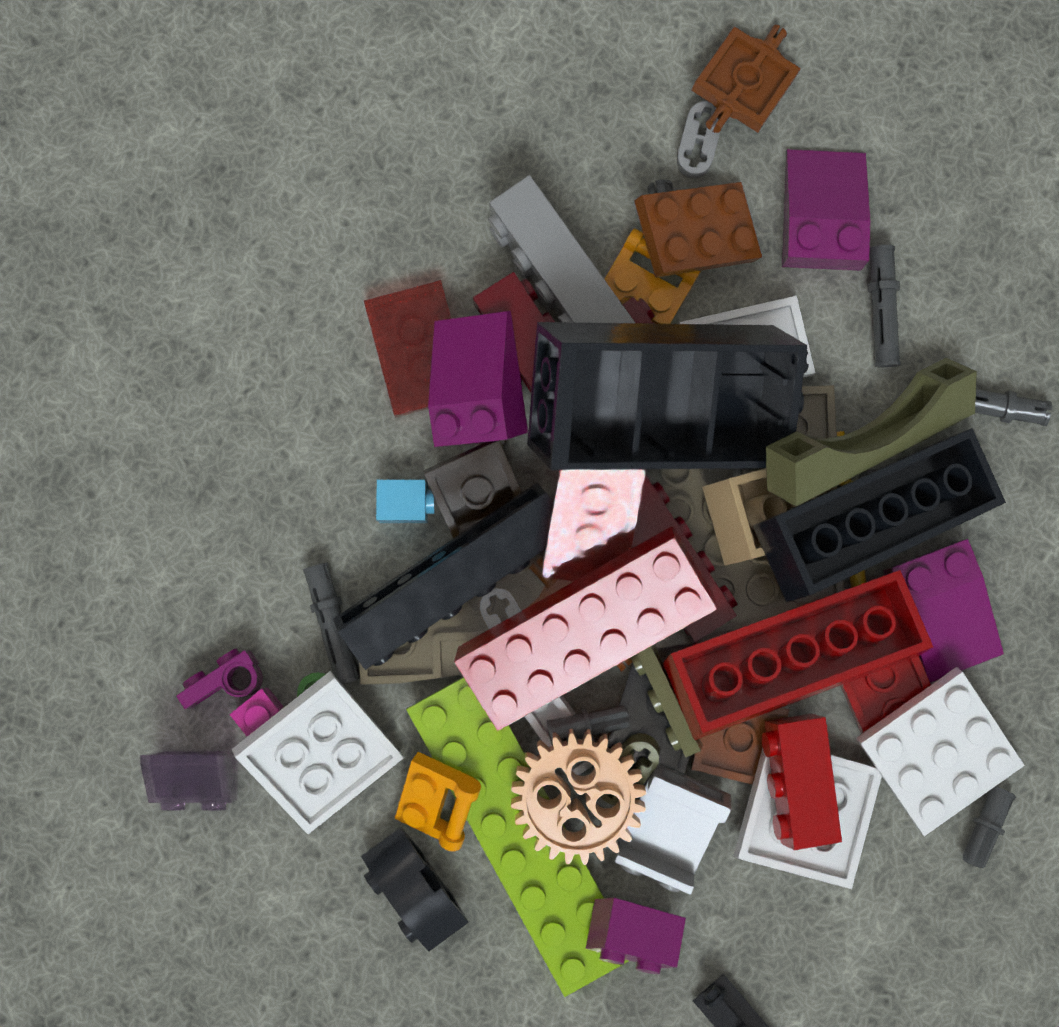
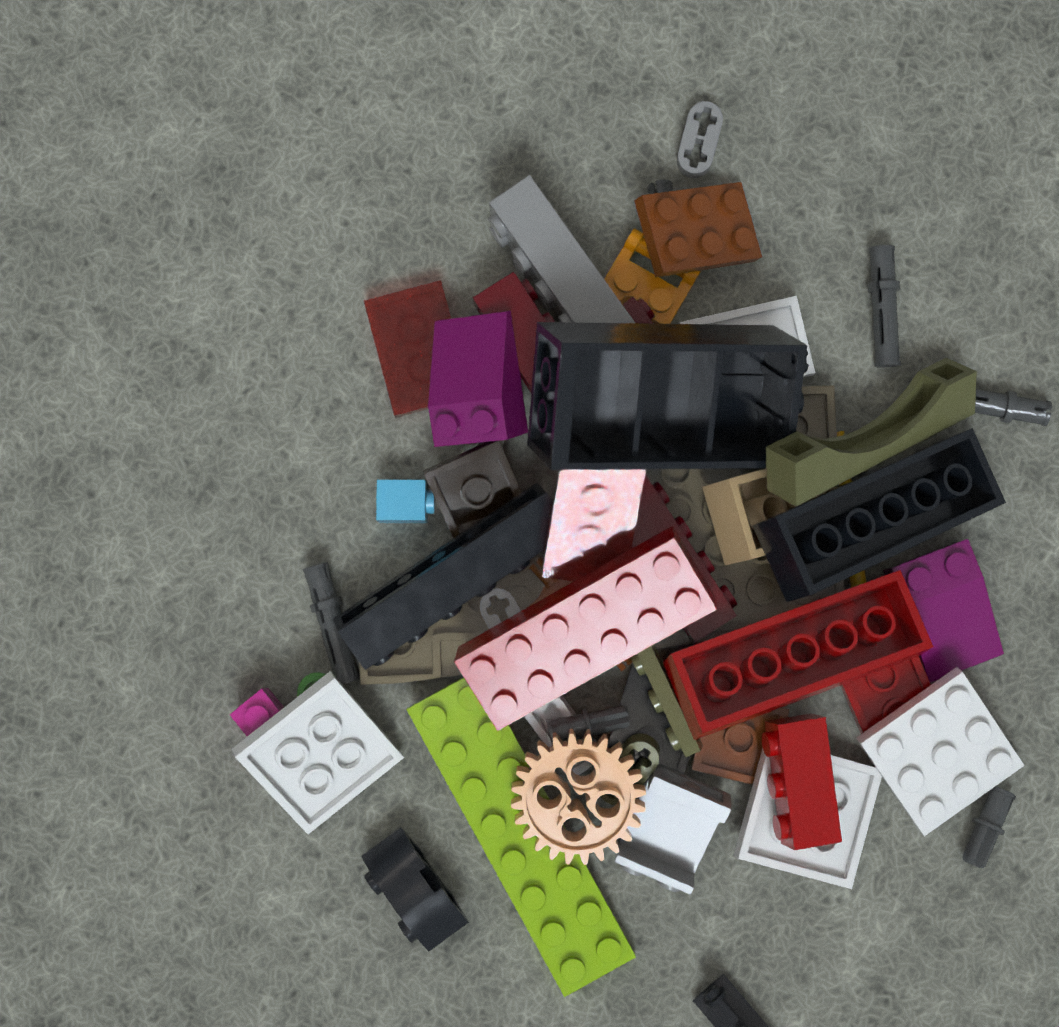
(190, 778): clear purple slope -> none
(202, 686): magenta plate -> none
(425, 797): light orange plate -> none
(635, 934): magenta brick -> none
(746, 79): dark orange plate -> none
(826, 210): magenta slope -> none

